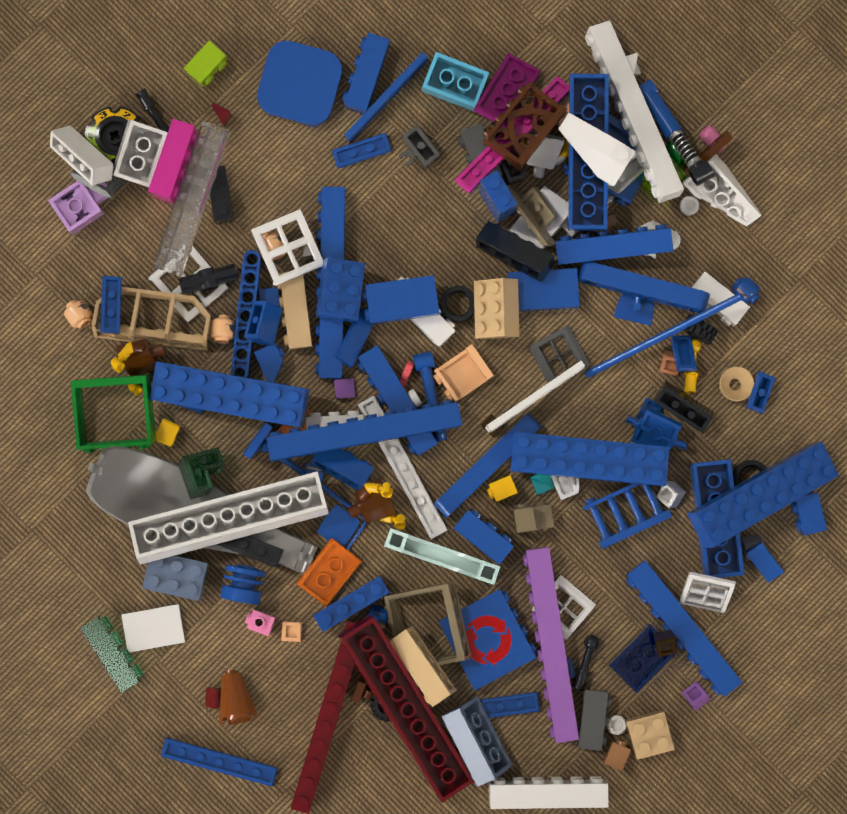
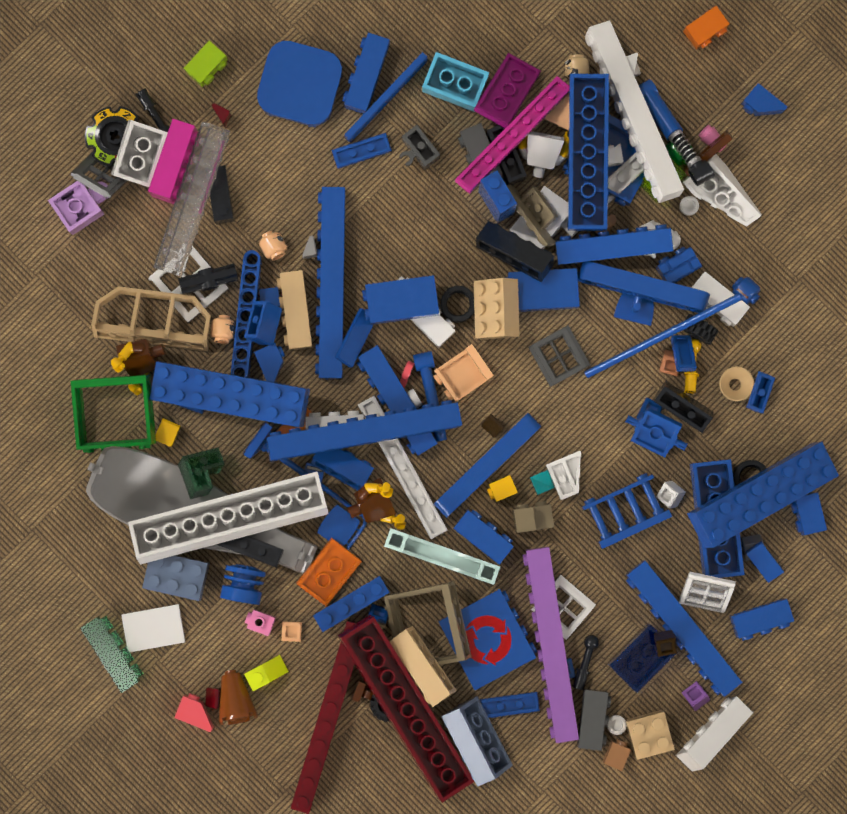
(78, 314): light nougat head -> none
(81, 155): white brick -> none
(111, 304): blue tile -> none
(194, 712): none -> coral slope
(219, 761): blue tile -> none
(266, 672): none -> neon yellow slope
(287, 247): white window -> none
(340, 290): blue brick -> none
(344, 388): medium lavender slope -> none
(524, 151): reddish brown fence -> none
(535, 397): white tile -> none
(548, 793): white brick -> none
(576, 65): none -> tan head
(589, 459): blue brick -> none
(599, 150): white wedge -> none
(679, 266): none -> blue brick
(706, 27): none -> orange brick
(714, 734): none -> white wedge
(762, 102): none -> blue slope
(762, 619): none -> blue brick

